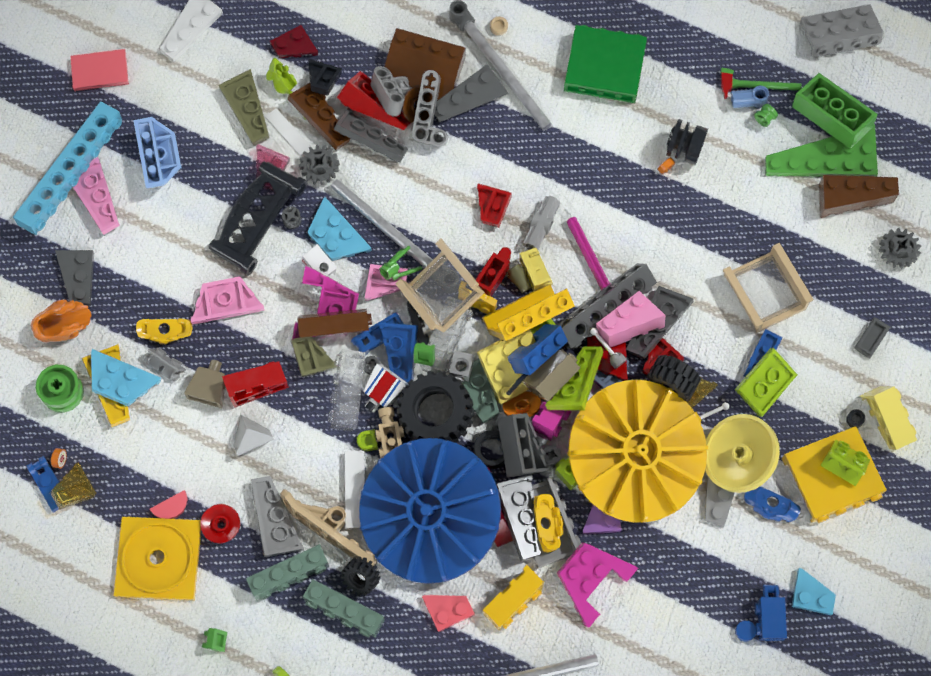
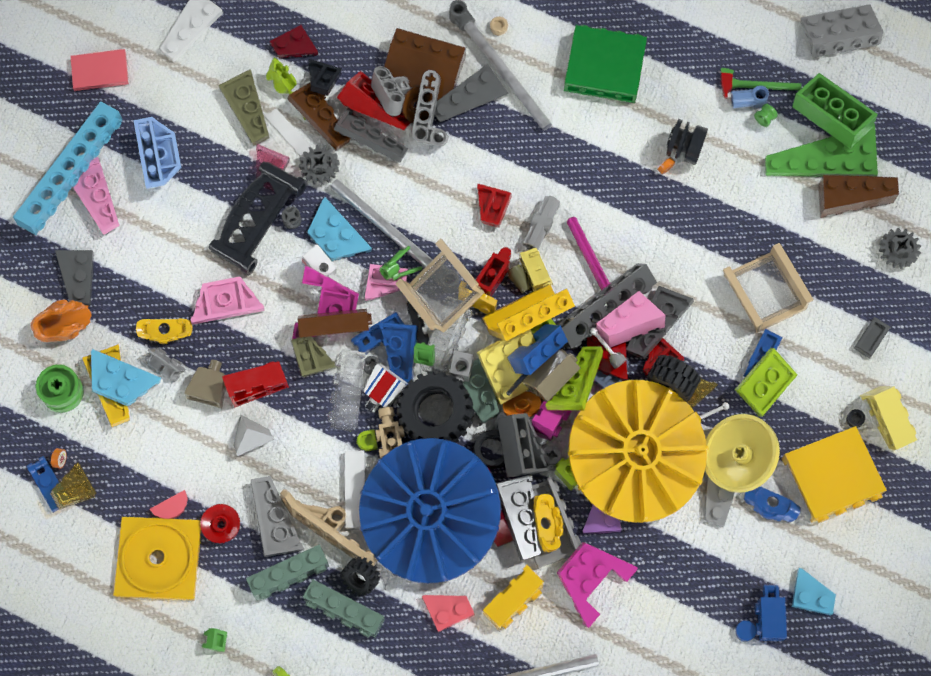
(846, 462): lime bracket -> none

